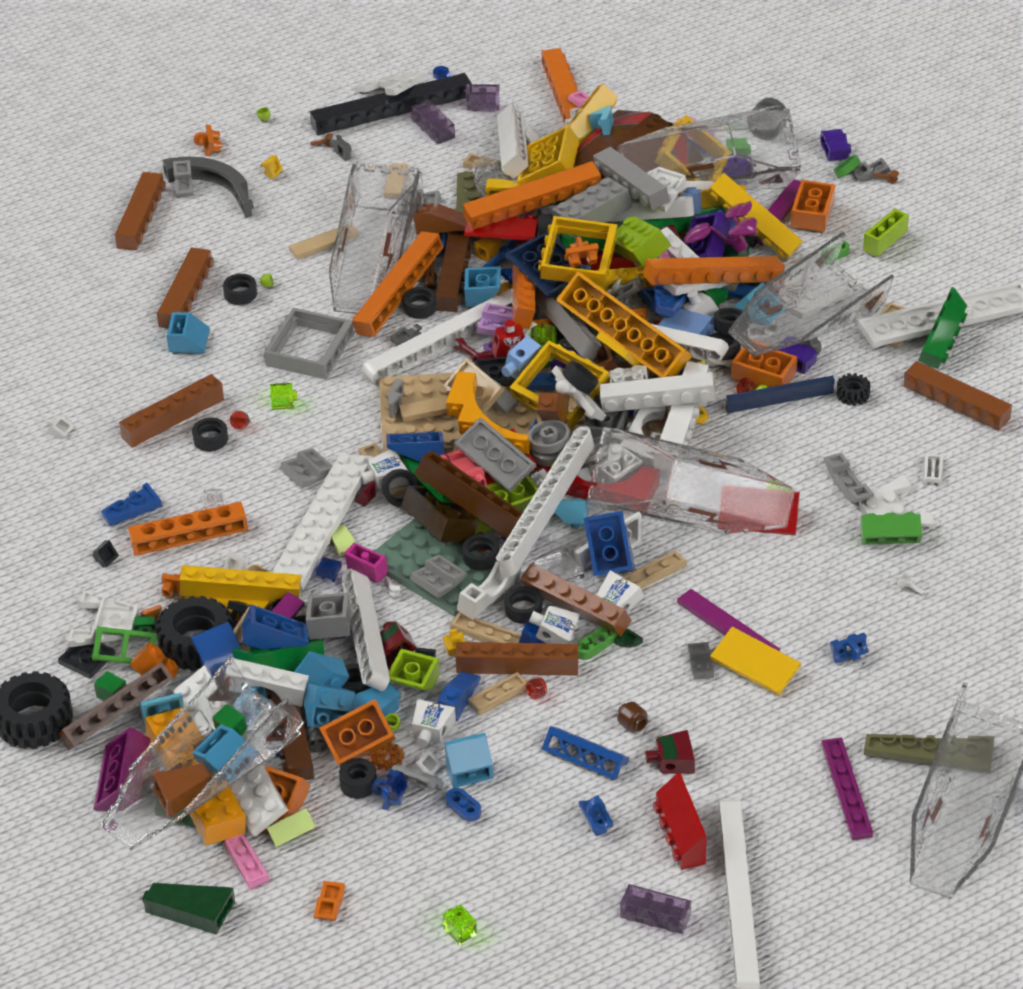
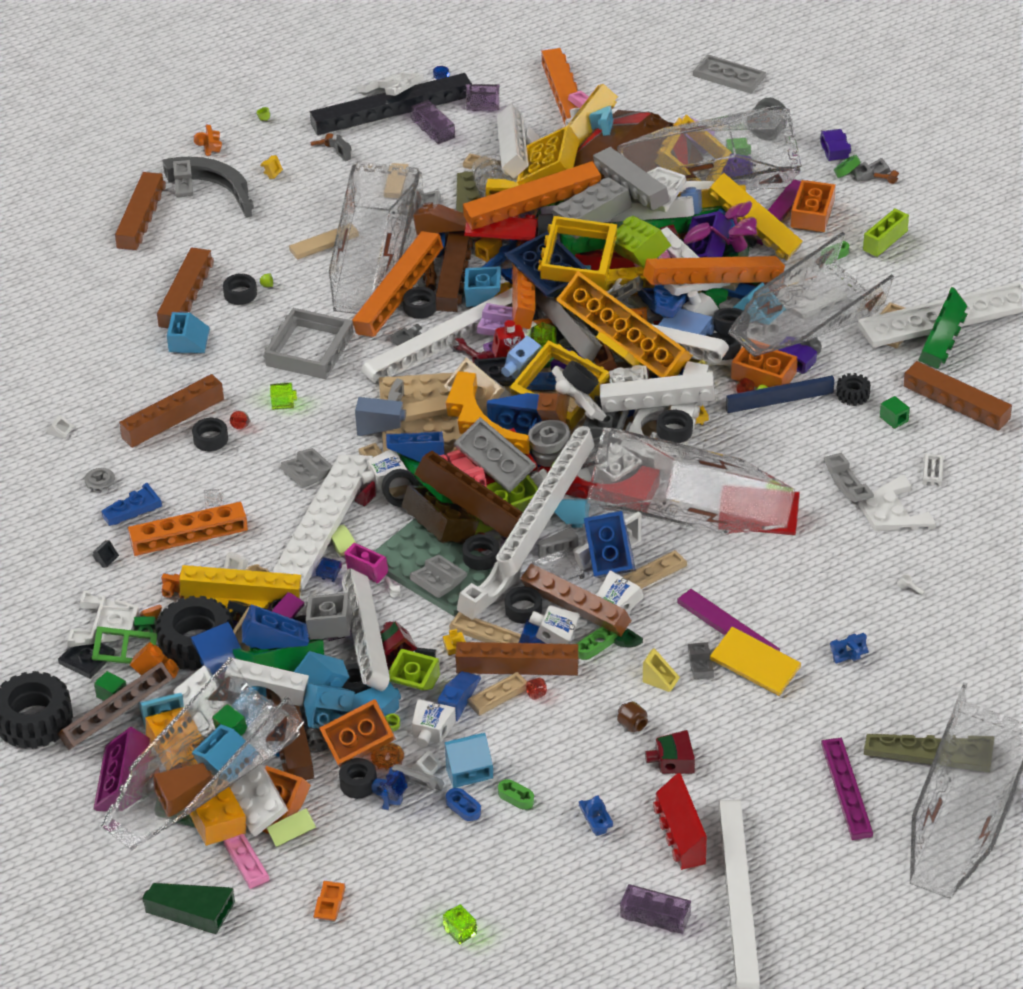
(96, 475): none -> light grey gear
(378, 415): none -> sand blue slope
(514, 412): none -> blue slope
(516, 794): none -> bright green beam
(558, 542): none -> light grey slope
(581, 250): orange hips -> none
(589, 746): blue fence -> none
(658, 672): none -> light yellow slope
(674, 417): none -> black tyre
(729, 74): none -> light grey tile
(890, 528): bright green brick -> none
(894, 412): none -> green brick

